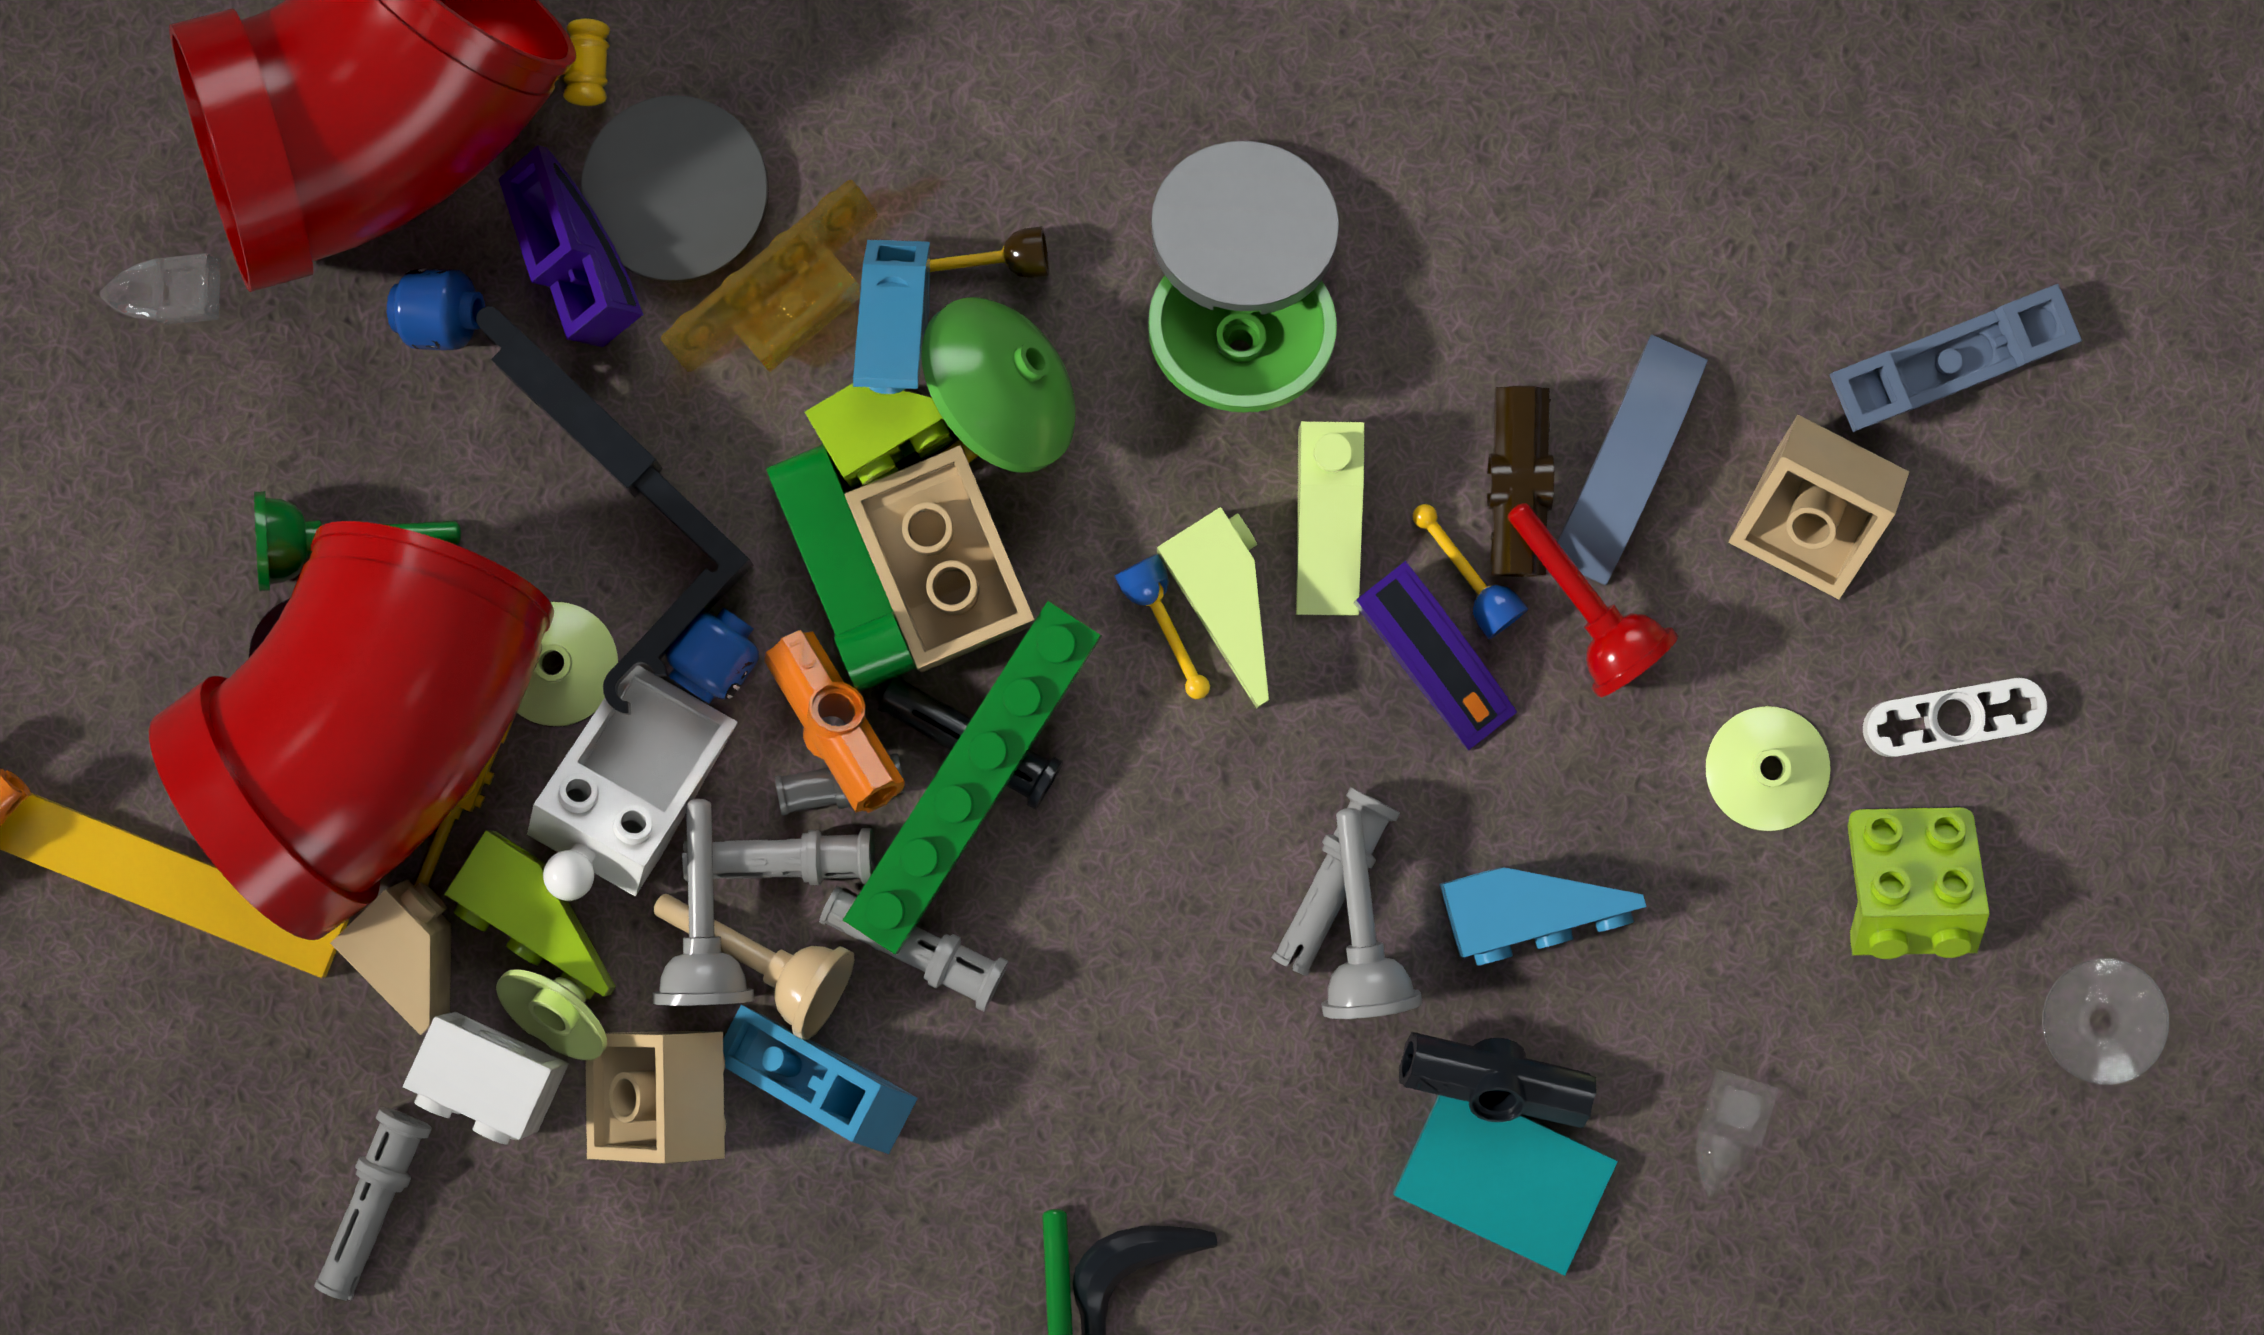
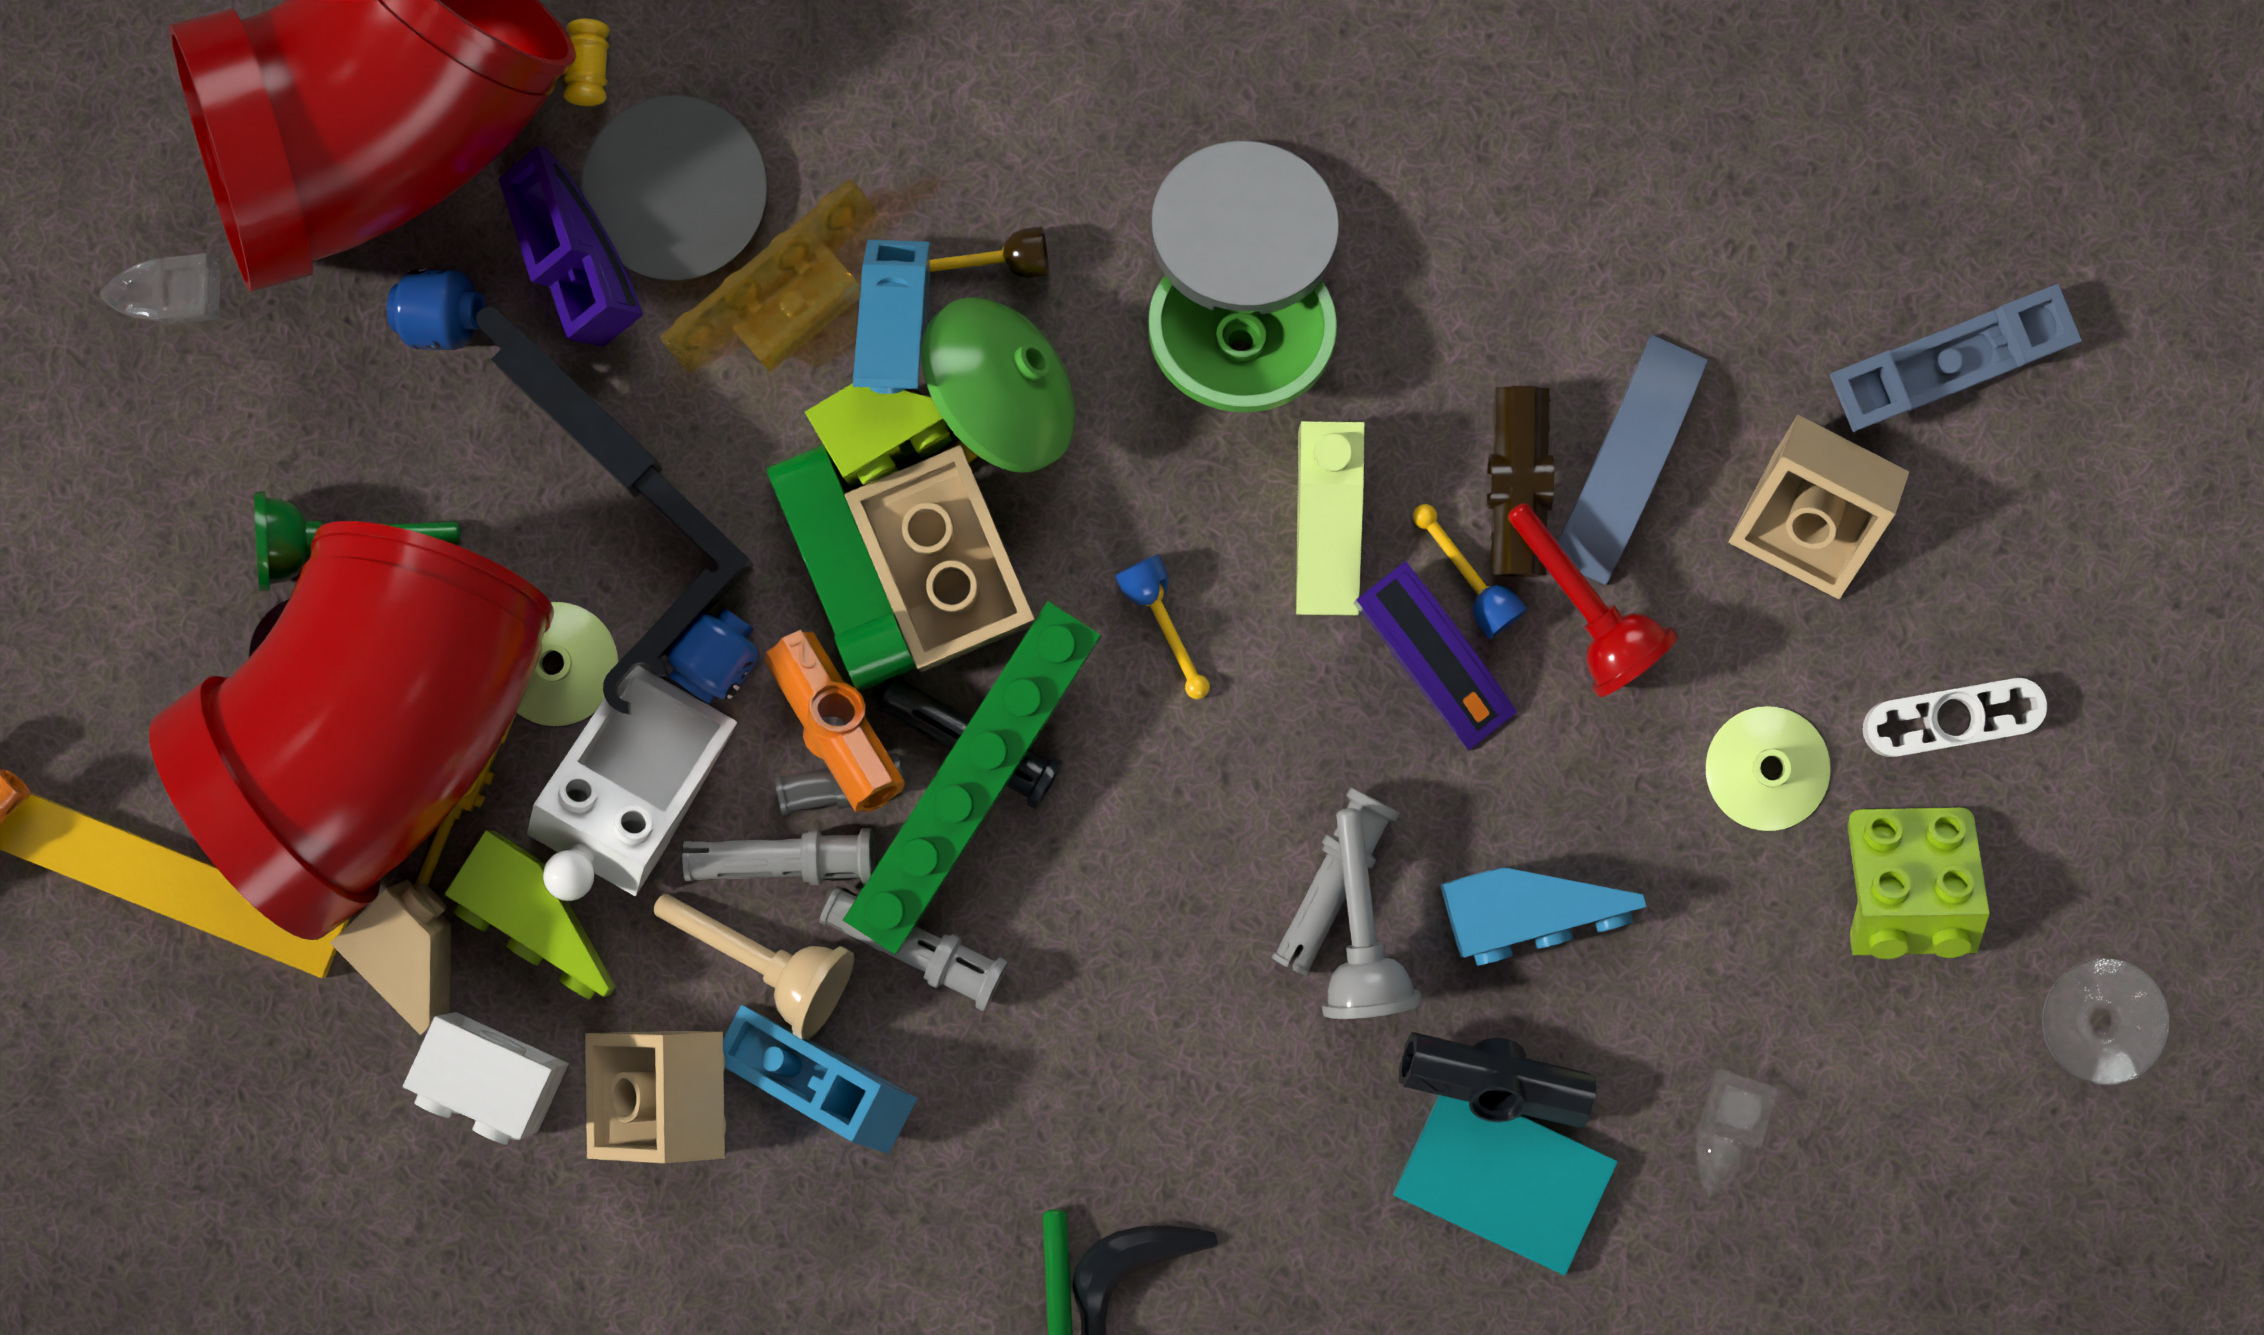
(381, 1176): light grey pin -> none
(552, 1013): yellowish green dish -> none
(702, 972): light grey piece -> none
(1220, 584): yellowish green slope -> none

